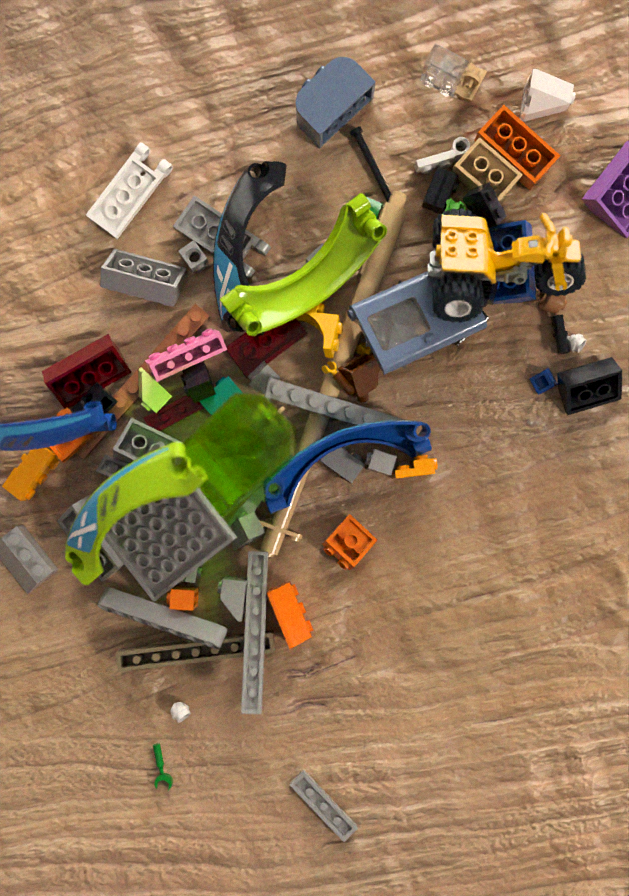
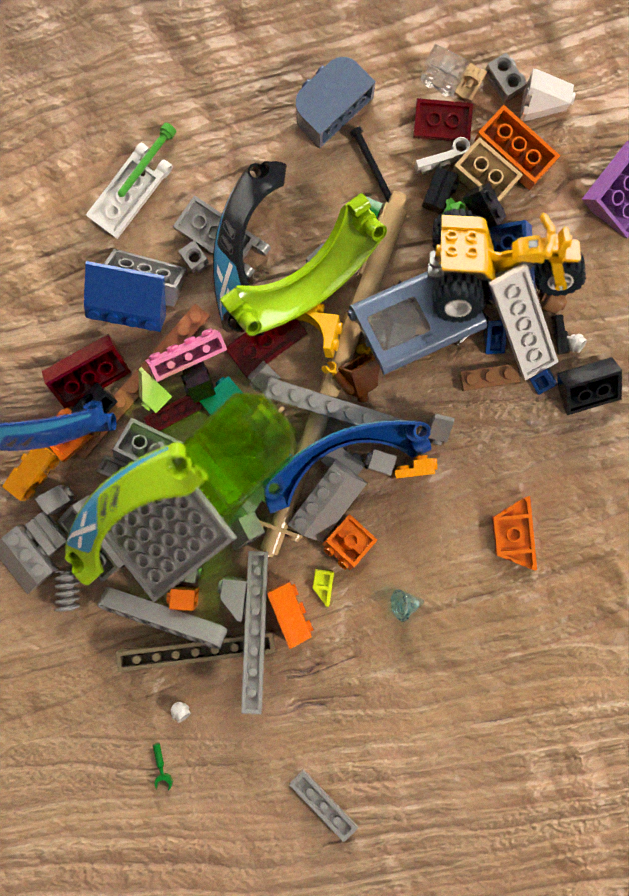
(46, 534): none -> light grey brick
(55, 499): none -> light grey slope
(67, 591): none -> light grey piece
(124, 296): none -> blue slope
(166, 132): none -> bright green piece
(323, 584): none -> neon yellow tile
(327, 502): none -> light grey slope
(404, 604): none -> clear light blue hat
(440, 428): none -> light grey slope
(442, 120): none -> dark red plate
(489, 377): none -> medium nougat plate
(494, 337): none -> blue slope
(501, 79): none -> light grey brick
(515, 534): none -> orange wing
(523, 321): none -> white plate

